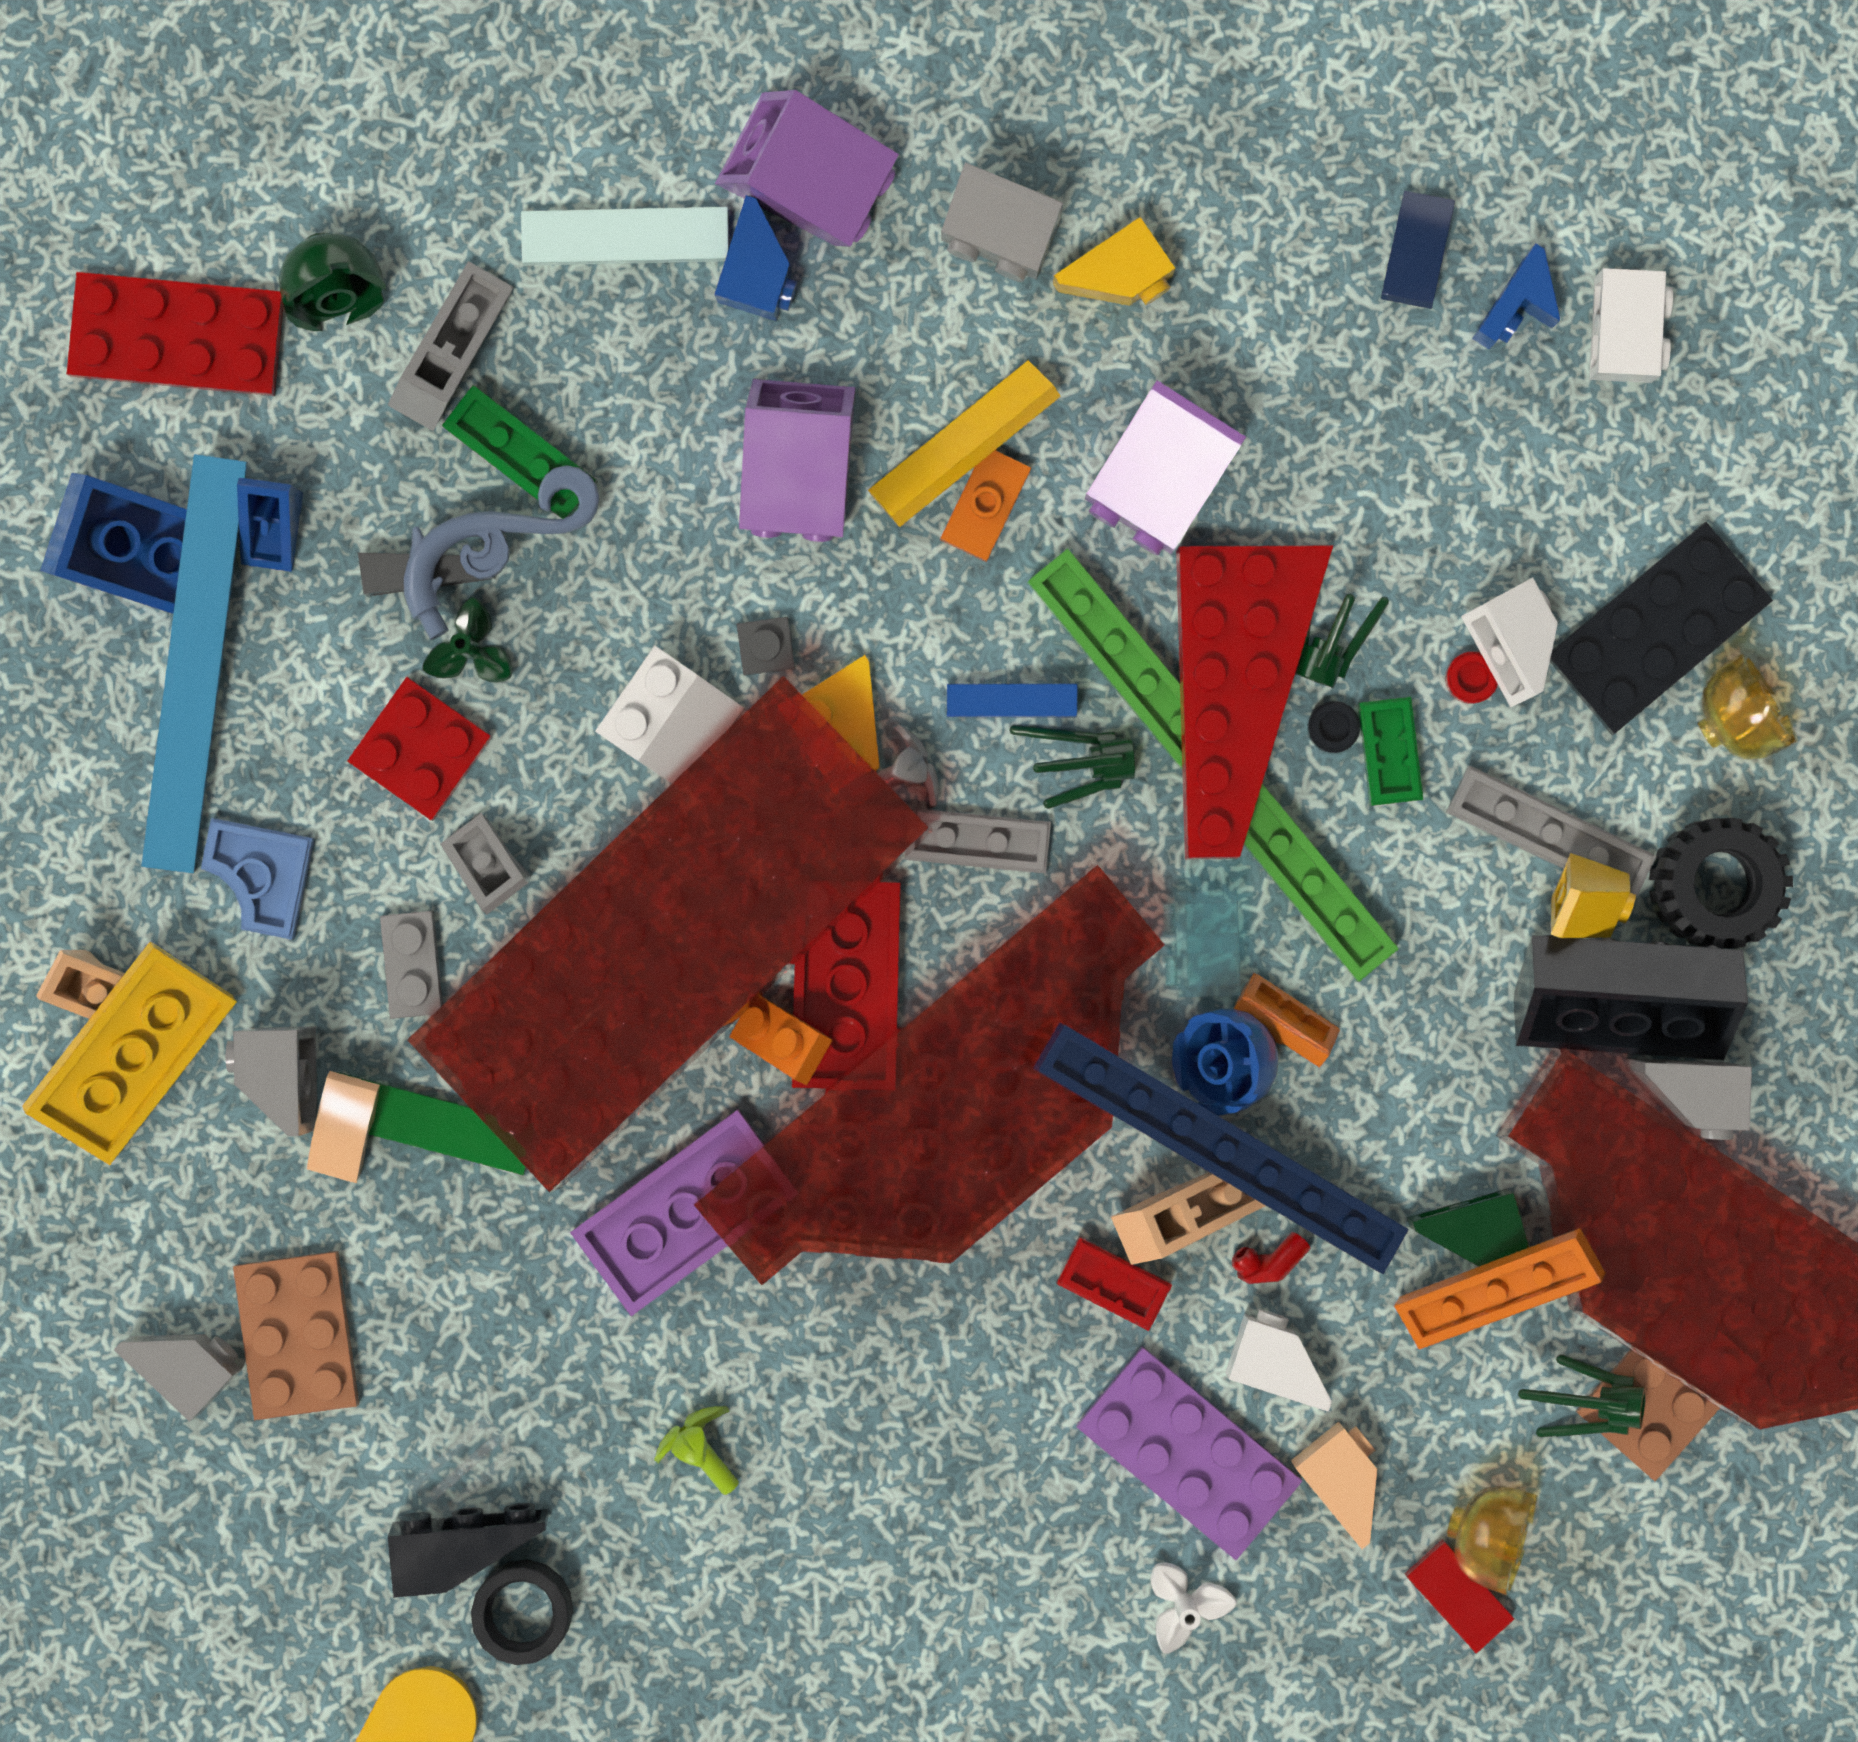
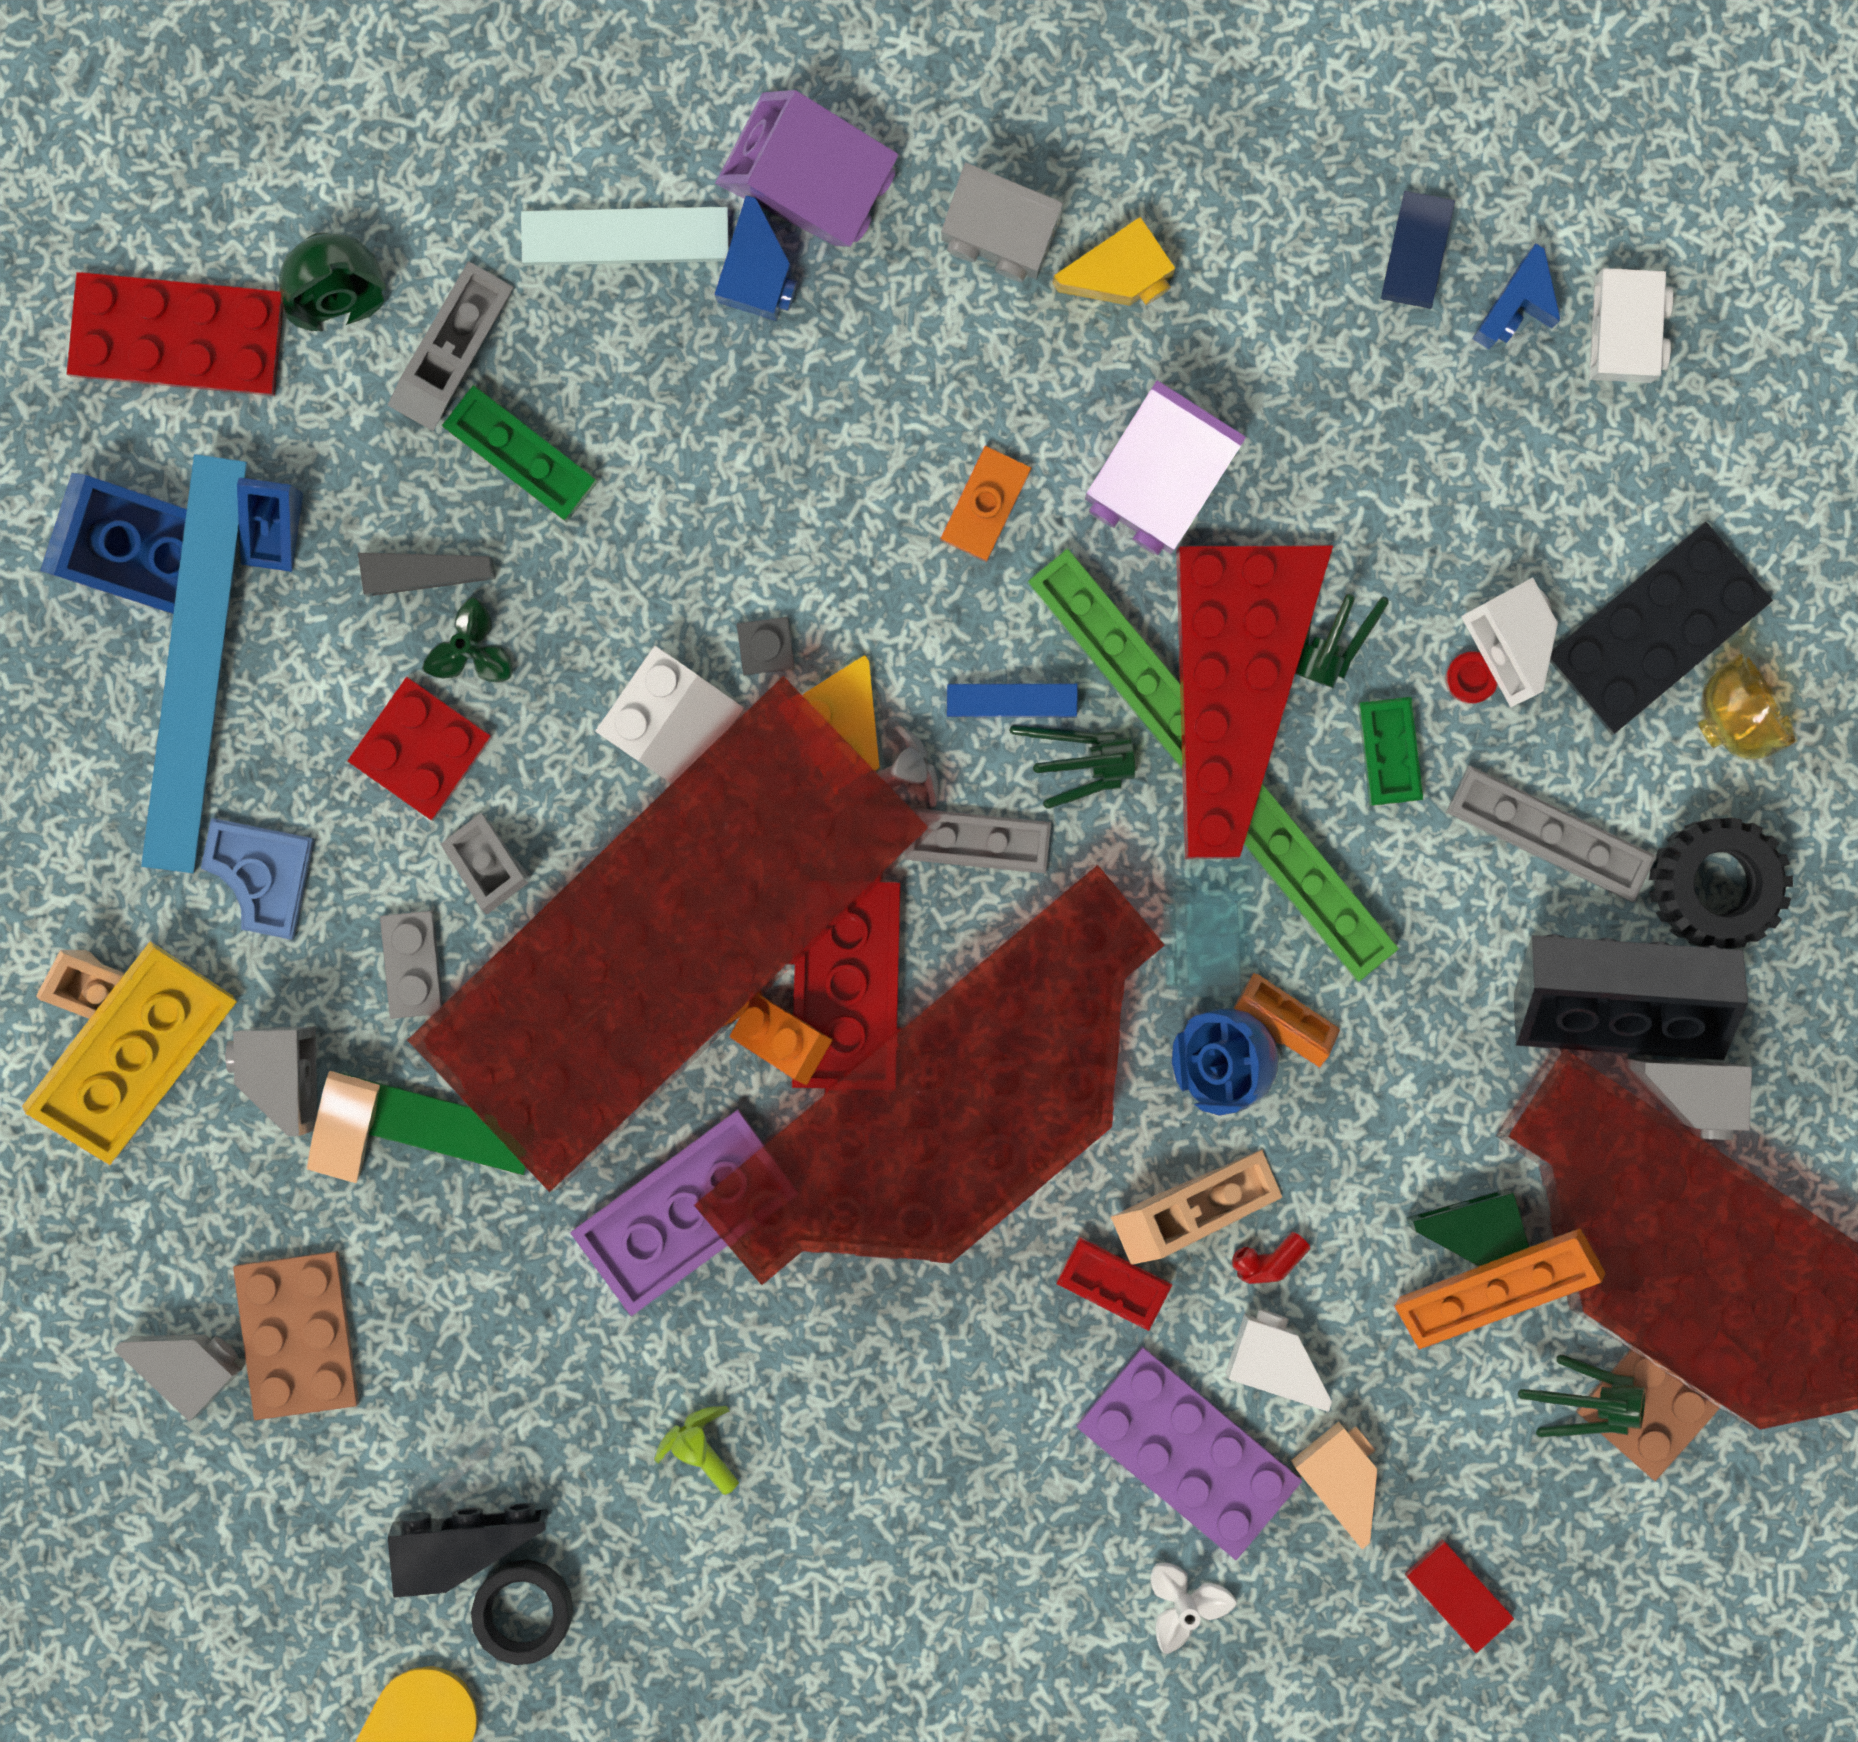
(425, 552): sand blue plant -> none
(796, 459): medium lavender slope -> none
(964, 443): yellow tile -> none
(1220, 1148): dark blue plate -> none
(1333, 727): black tile -> none
(1492, 1535): clear yellow cylinder -> none
(1590, 899): yellow slope -> none

